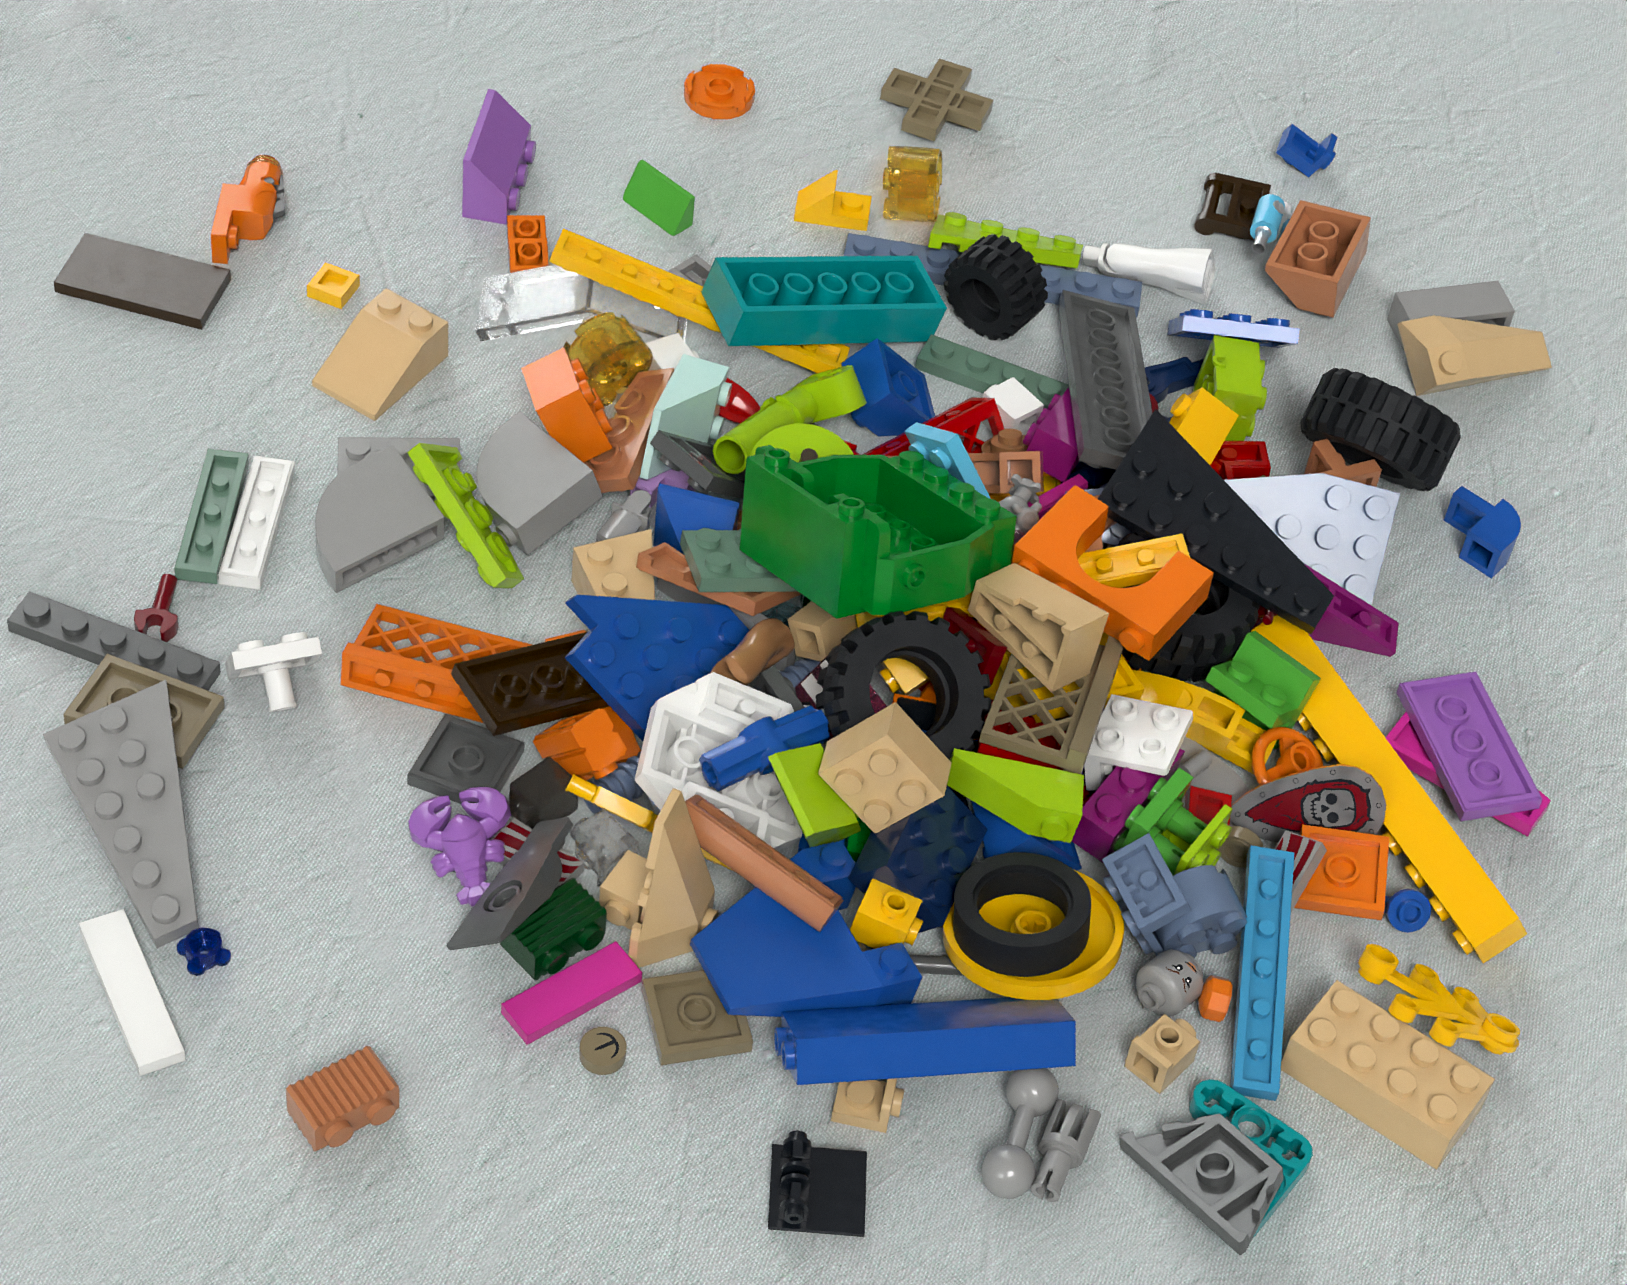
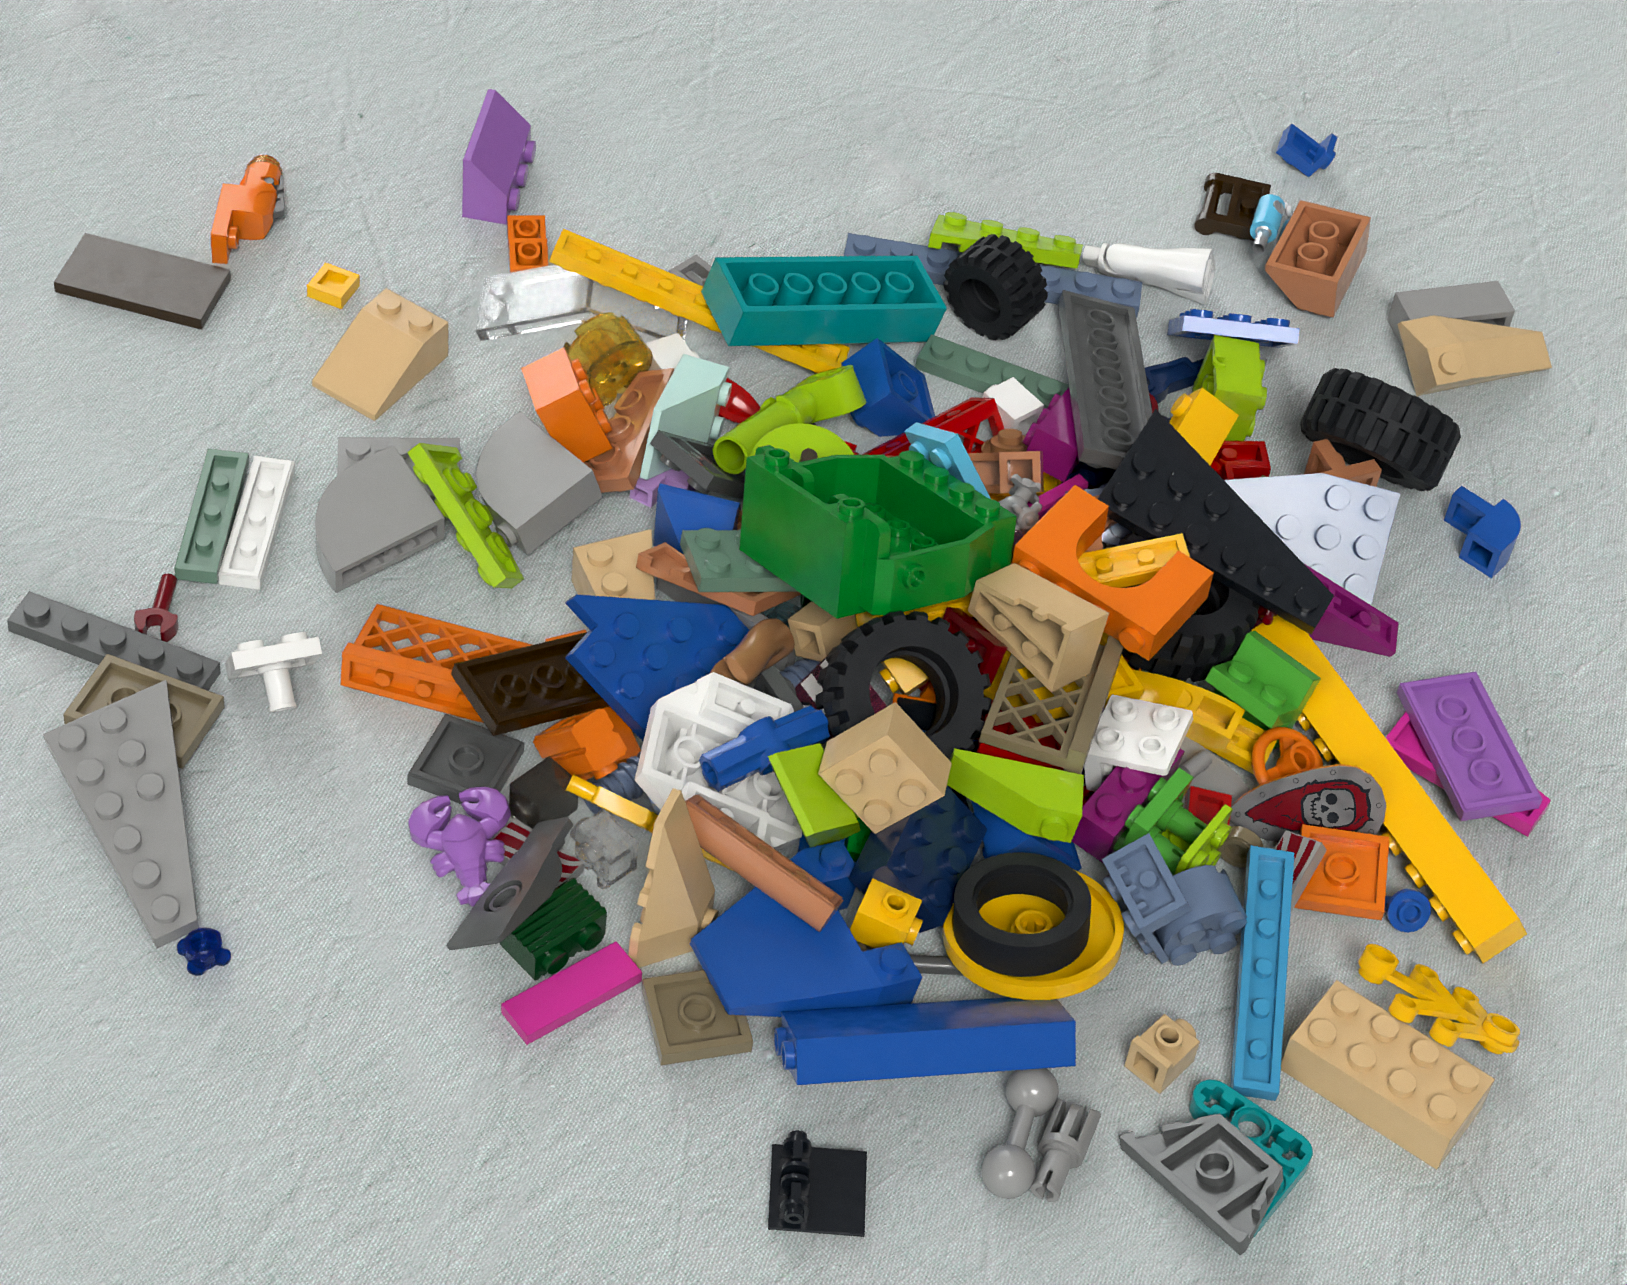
(132, 992): white tile -> none
(343, 1099): nougat brick -> none
(602, 1050): dark tan tile -> none
(622, 888): tan brick -> none
(627, 518): light grey arm -> none
(660, 199): bright green slope -> none
(719, 92): orange tile -> none
(825, 206): yellow slope -> none
(867, 1103): tan bracket -> none
(912, 184): clear yellow brick -> none
(936, 99): dark tan plate -> none
(1169, 982): light grey head -> none
(1215, 998): orange tile -> none

